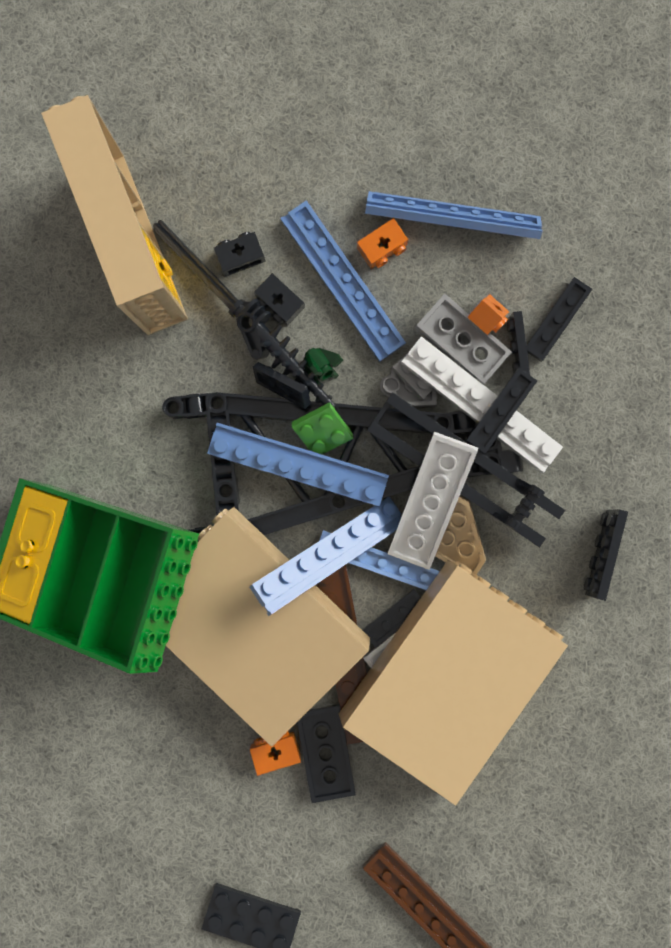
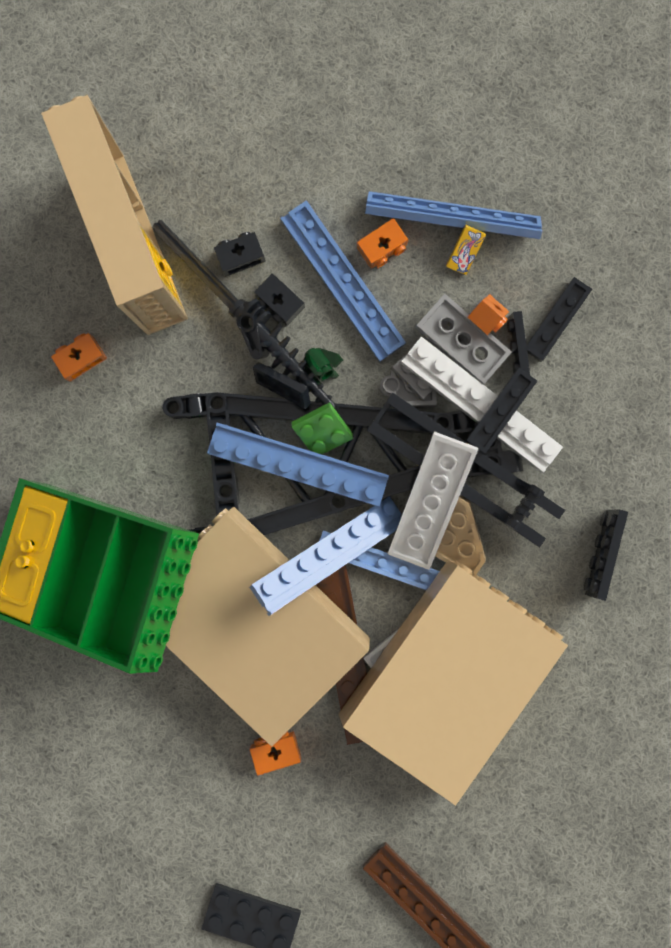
(90, 356): none -> orange brick
(315, 765): black plate -> none
(392, 619): black plate -> none
(465, 249): none -> tile

